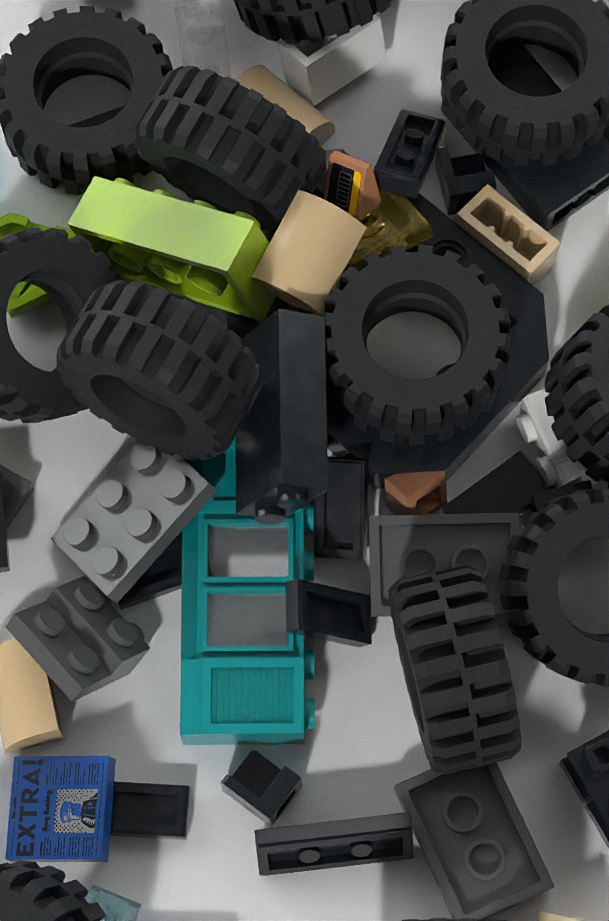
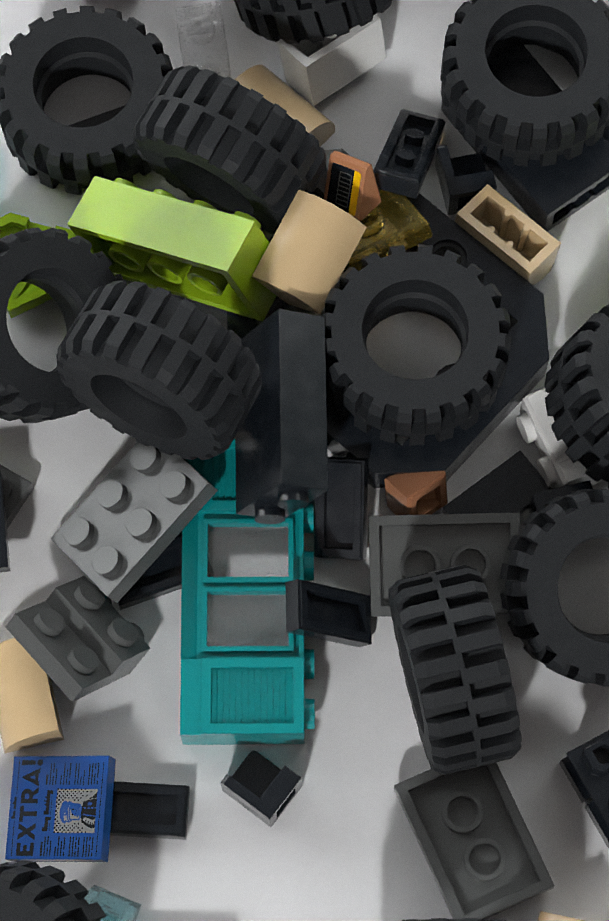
(334, 844): black tile -> none

